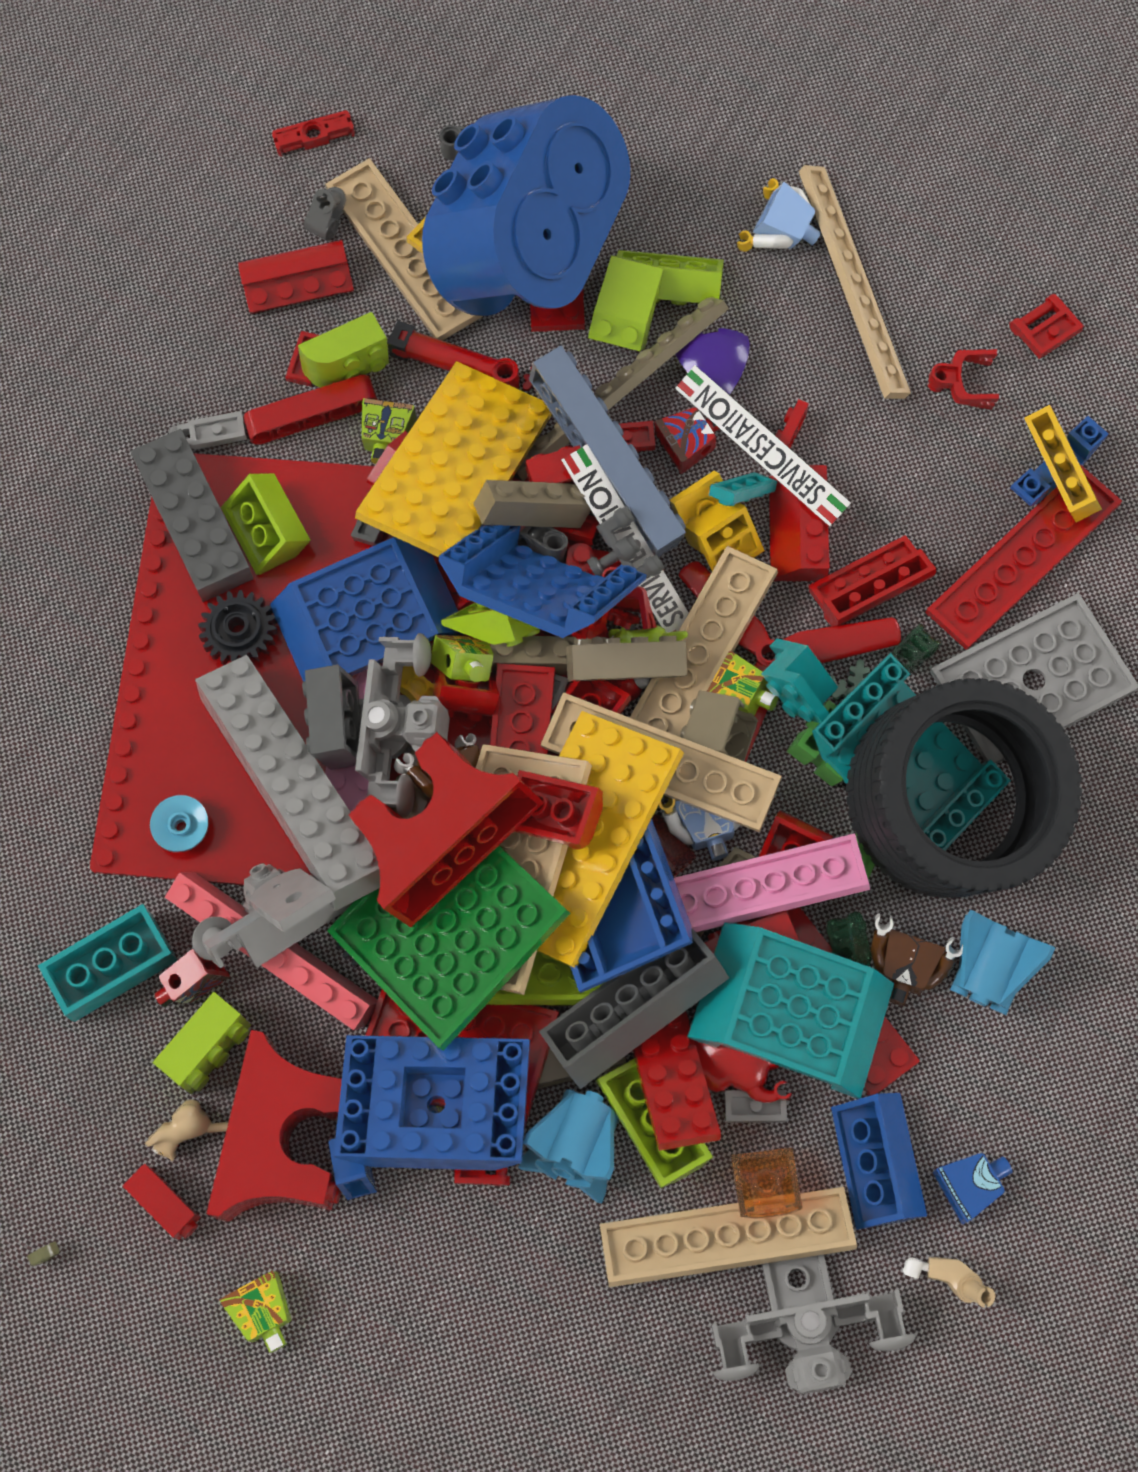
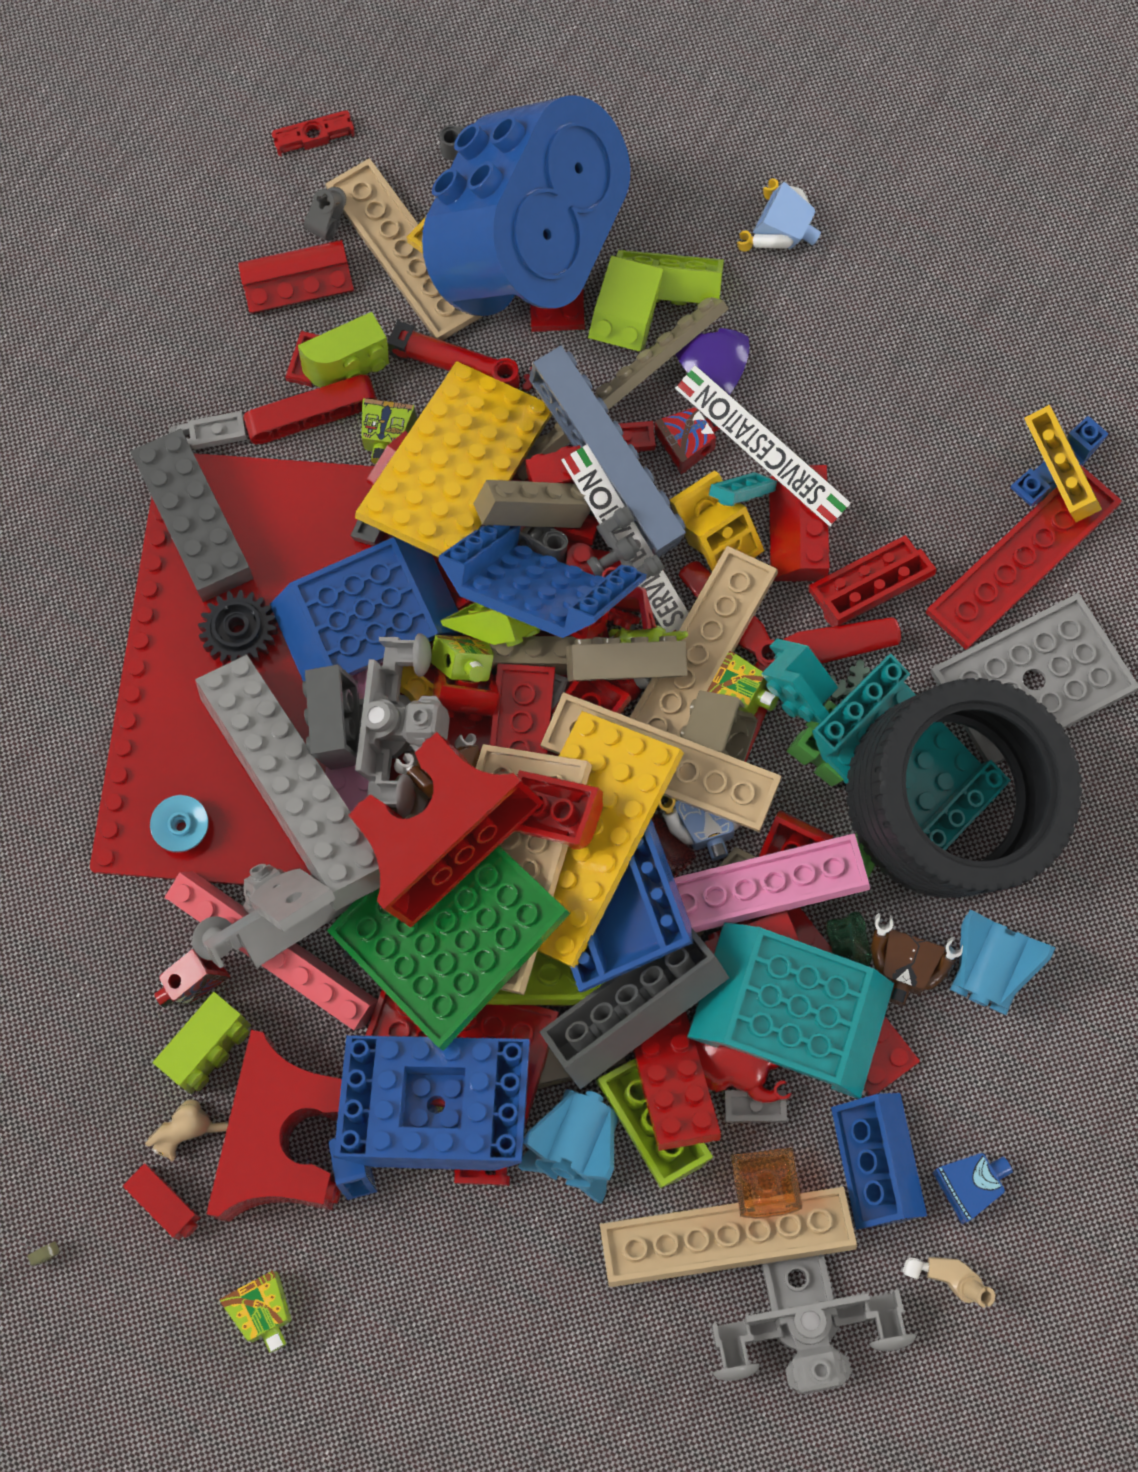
(107, 963): teal brick -> none
(265, 522): lime slope -> none
(794, 420): red plate -> none
(854, 283): tan plate -> none
(916, 648): clear green piece -> none
(949, 376): red piece -> none
(1052, 331): red plate -> none

